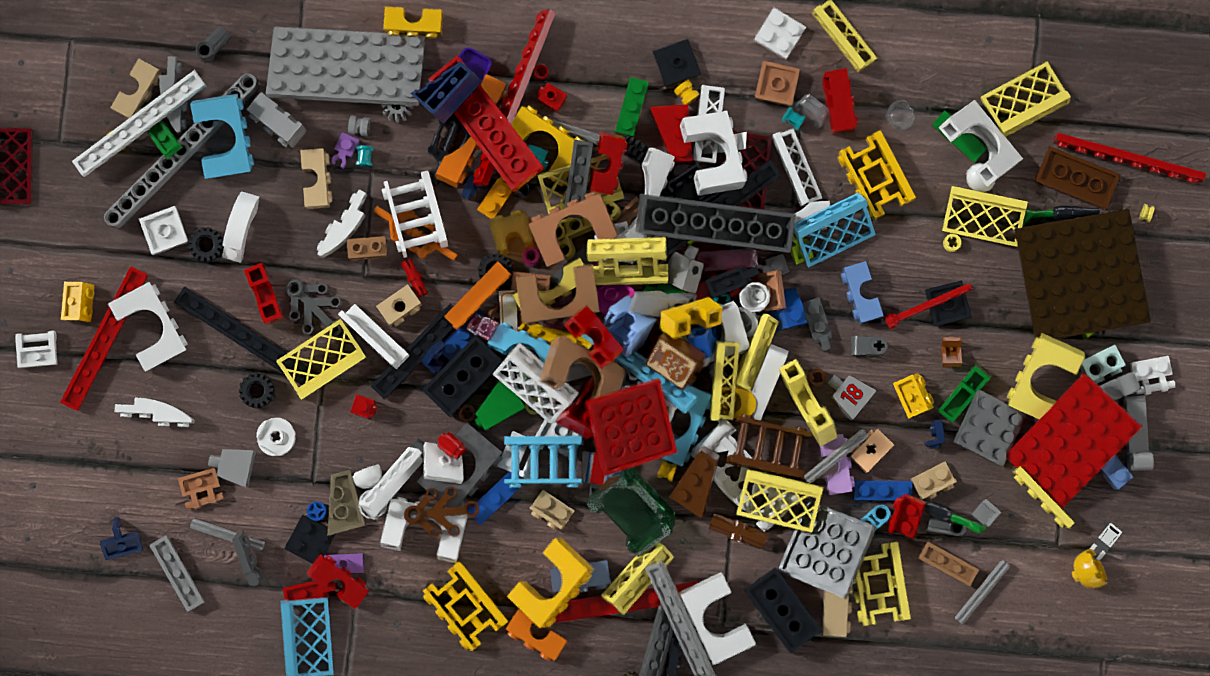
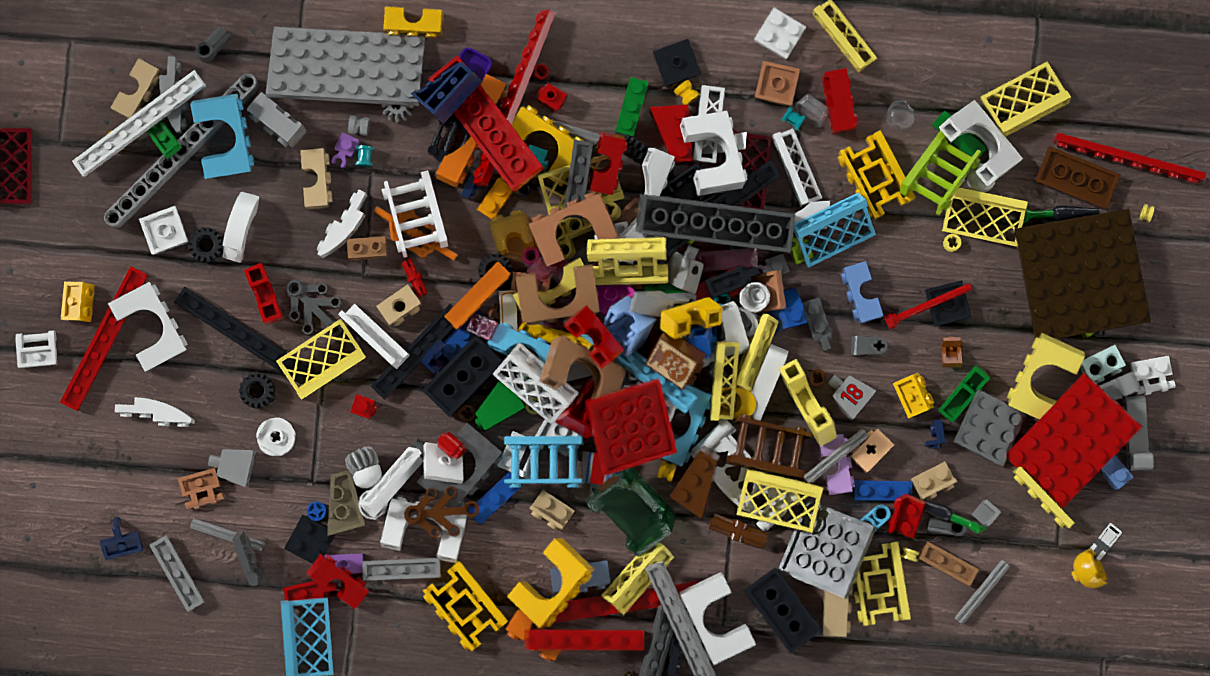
(361, 459): none -> light grey gear
(401, 569): none -> light grey plate
(542, 271): none -> clear pink slope
(584, 640): none -> red arch
(910, 554): none -> light yellow bush
(931, 156): none -> lime fence

